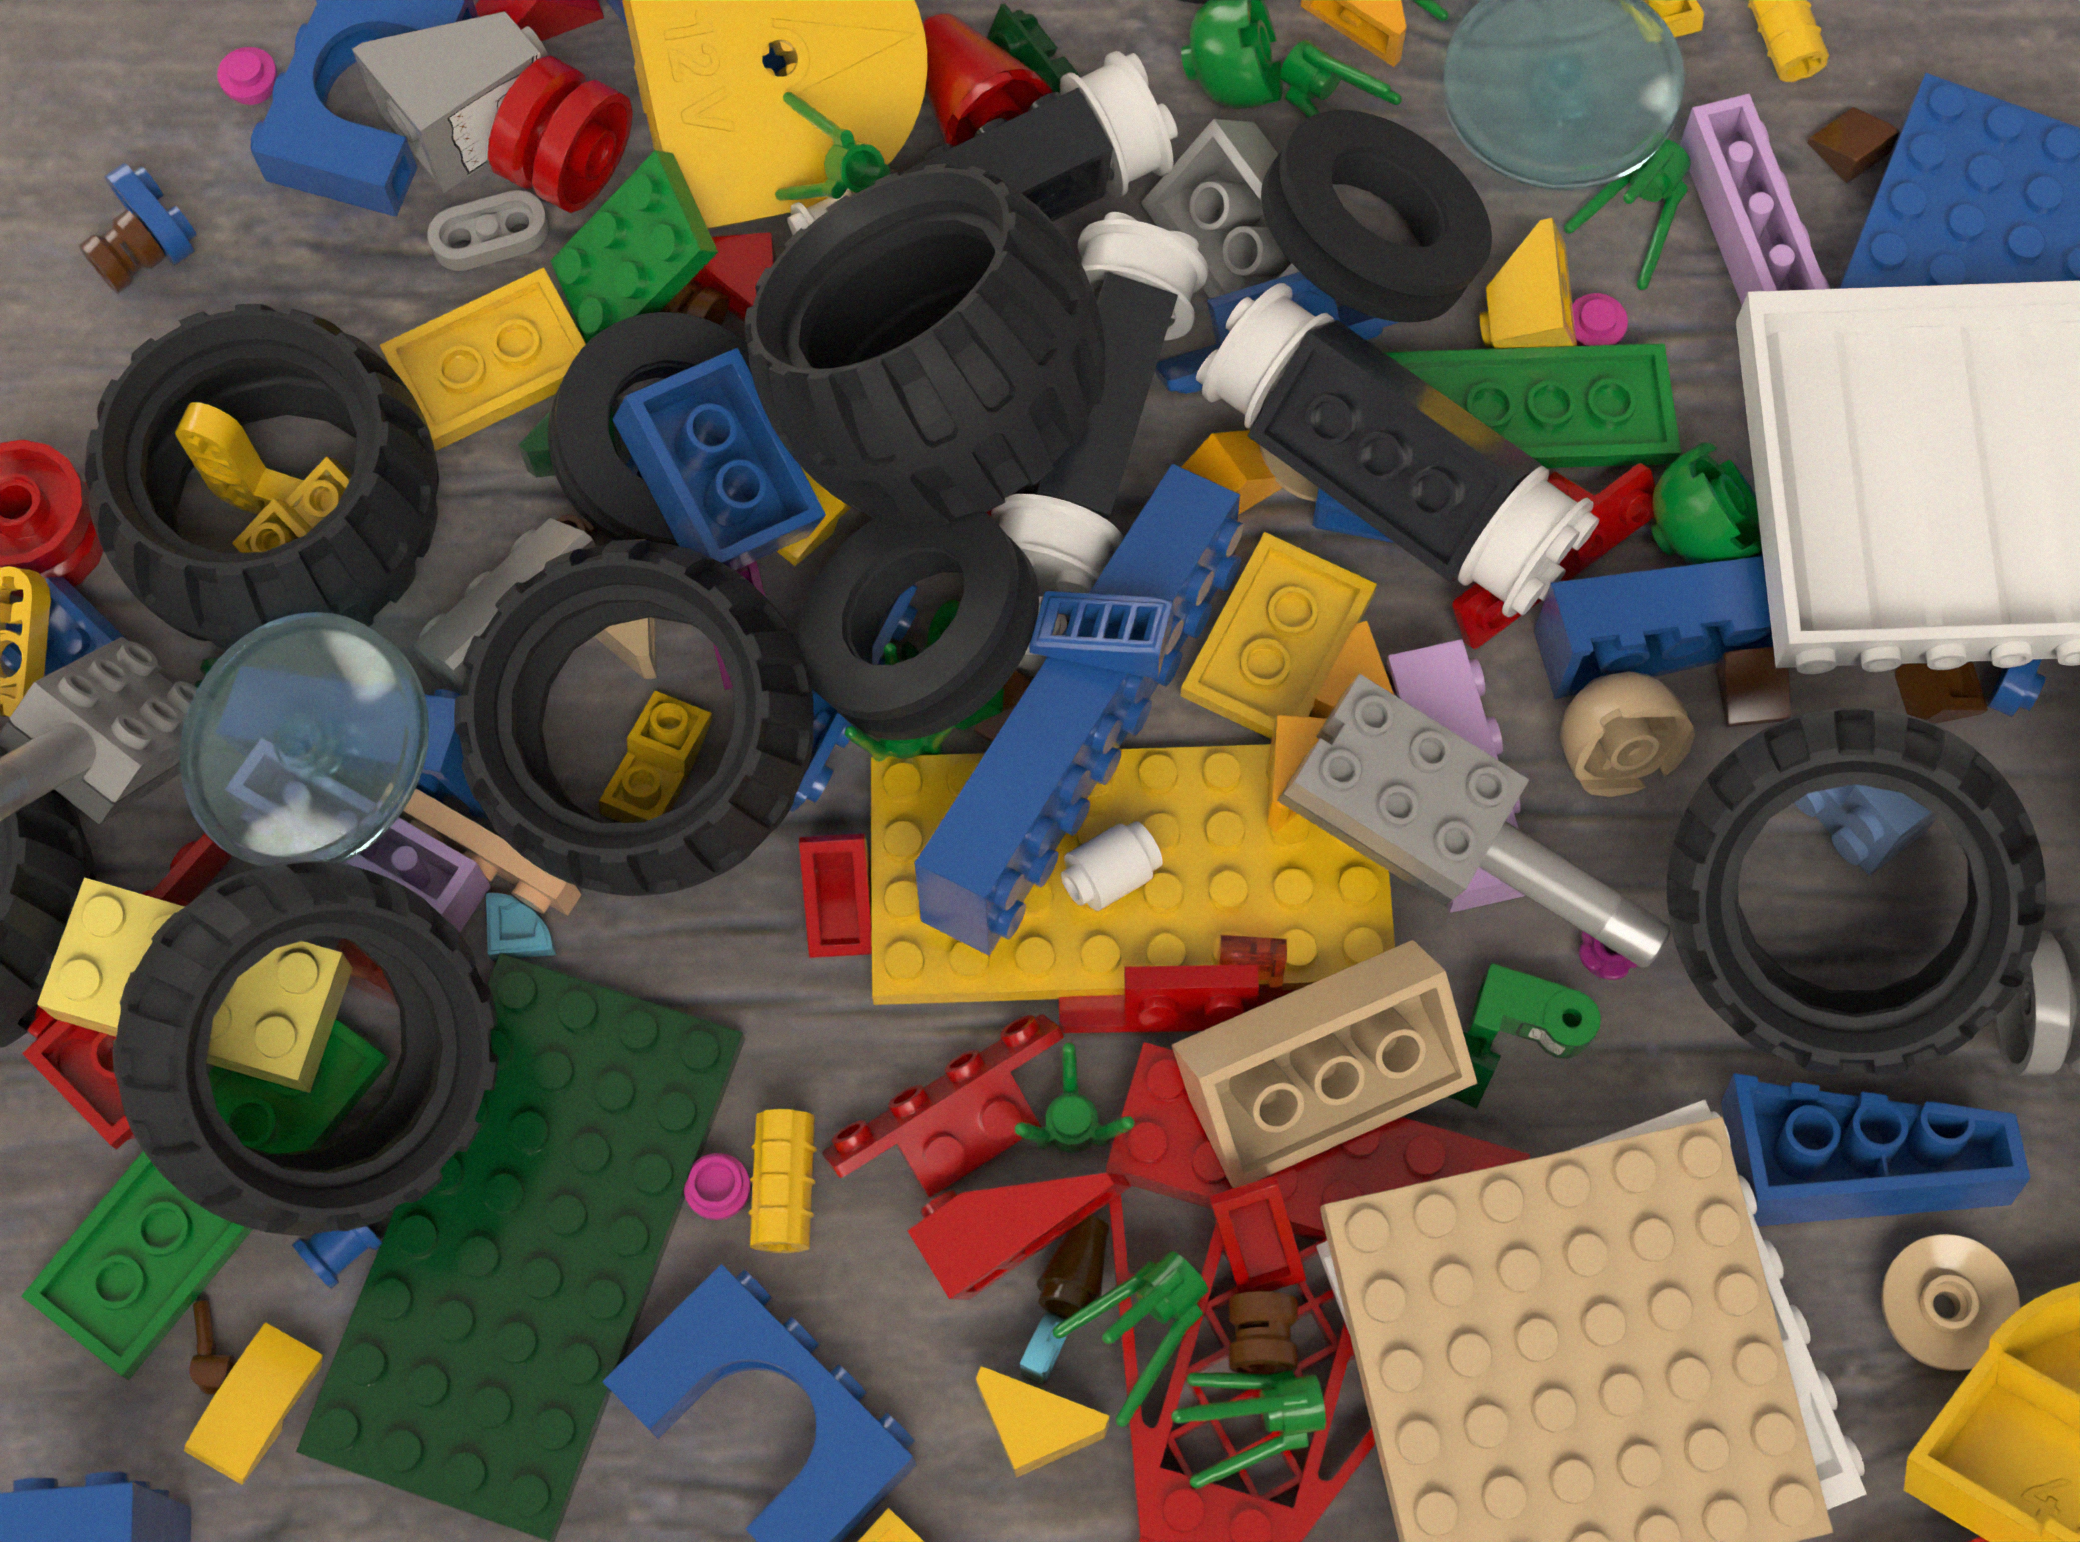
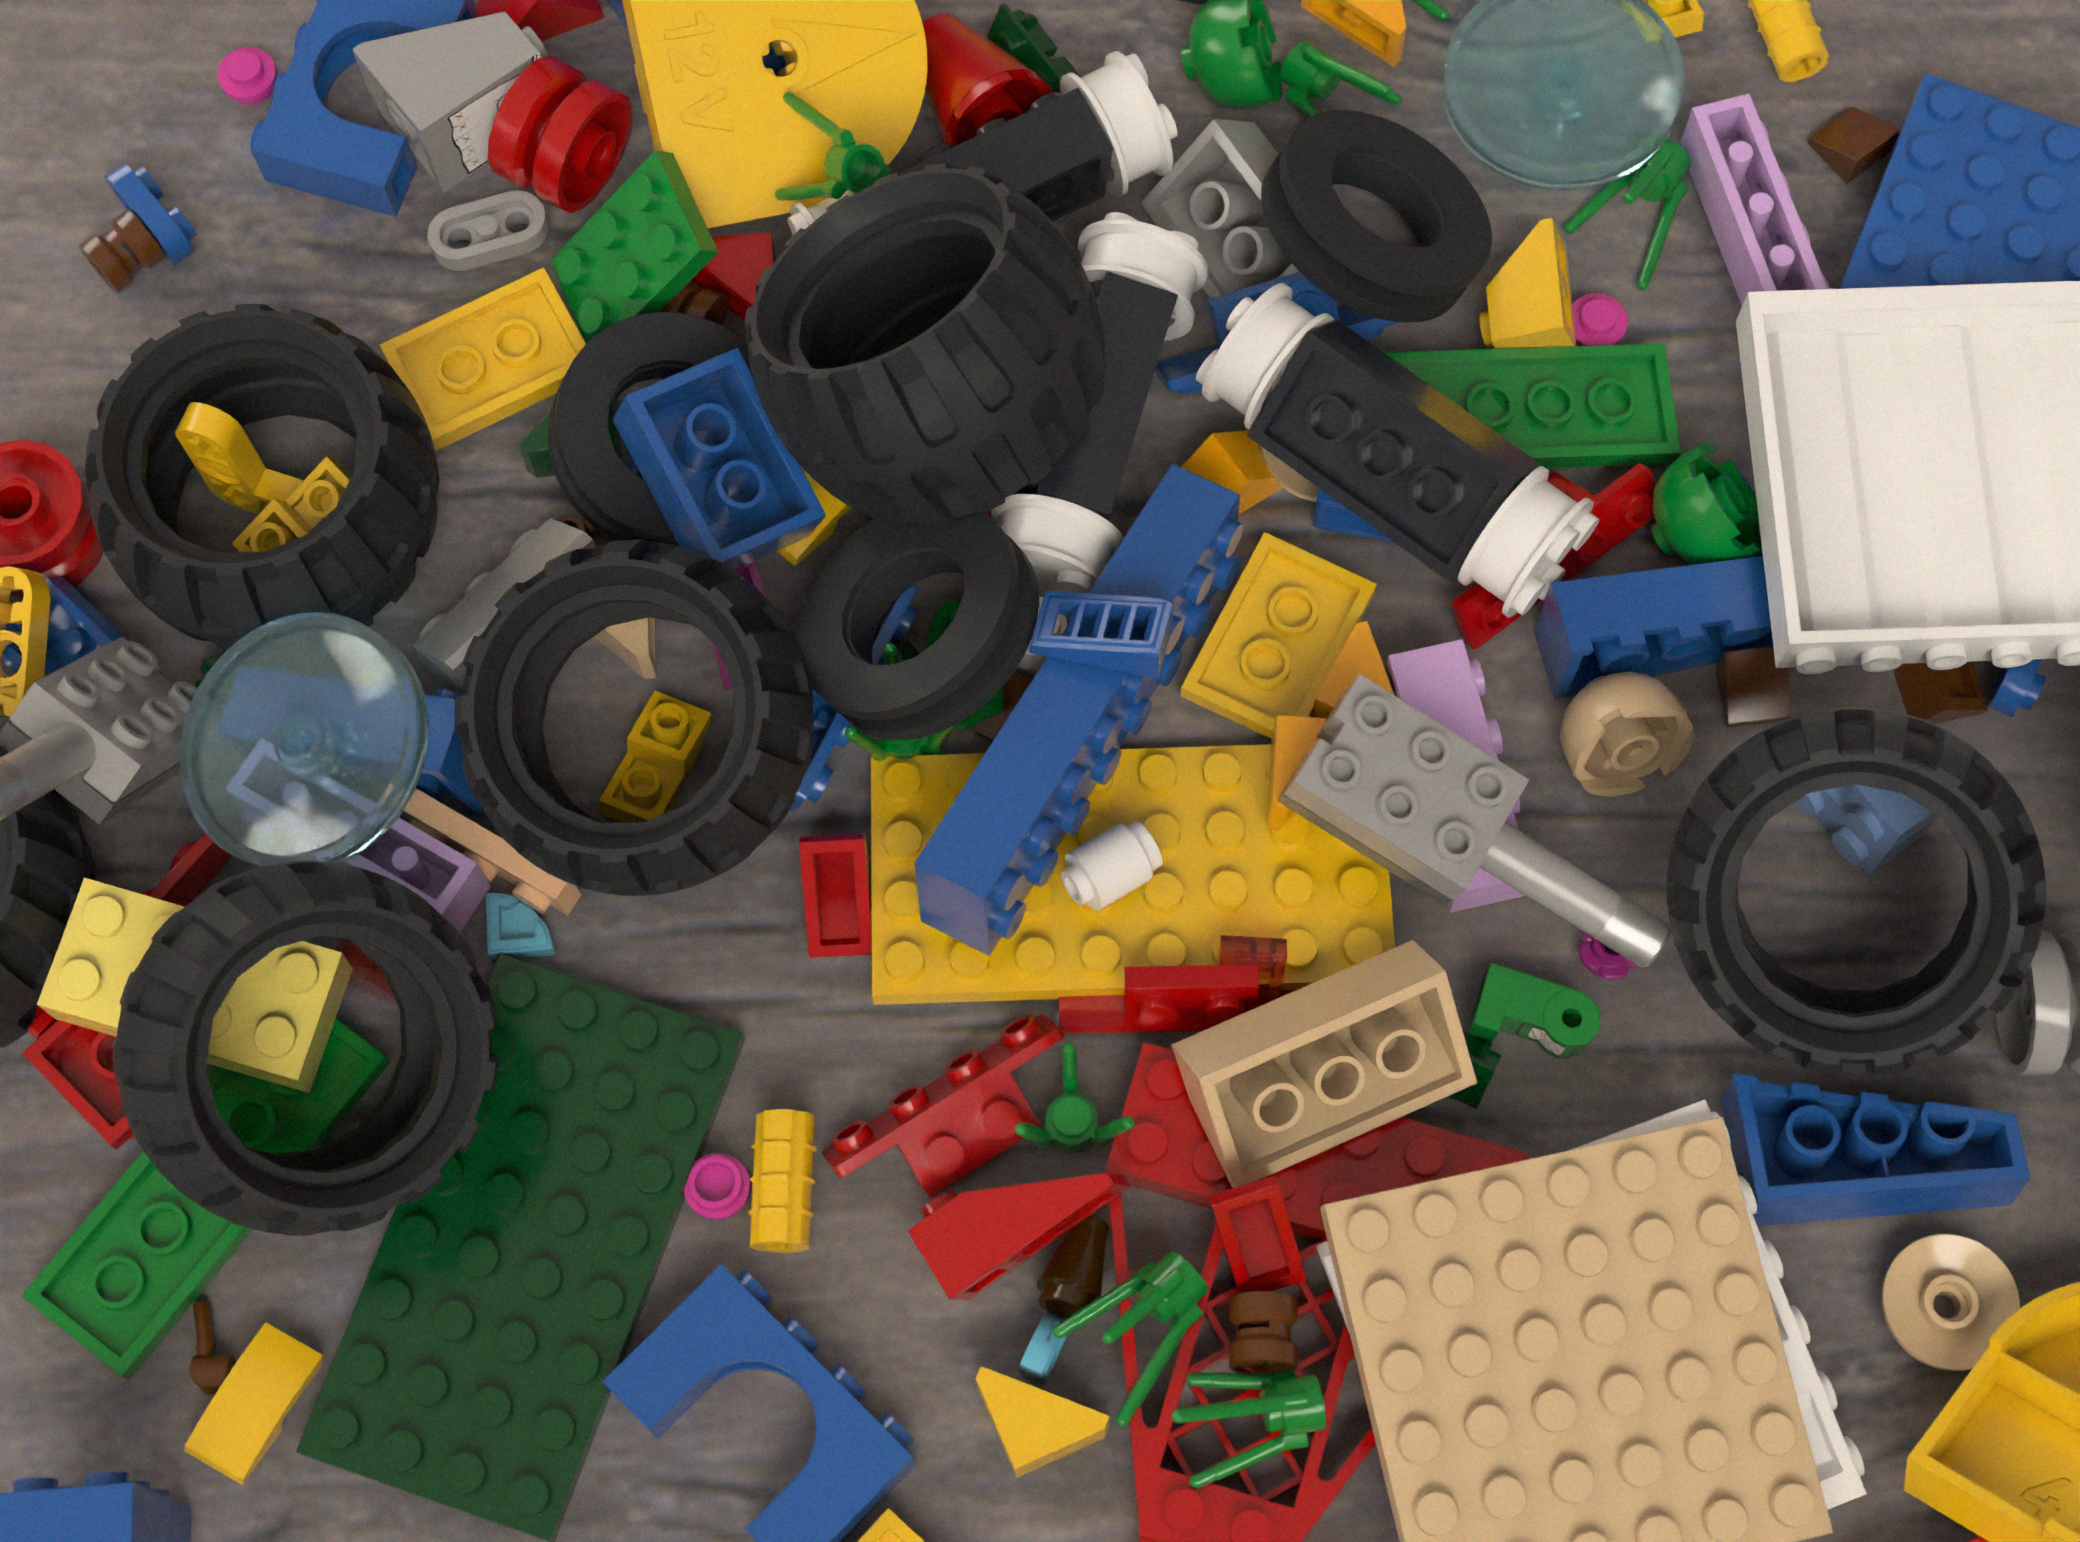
(334, 1250): blue bush -> none

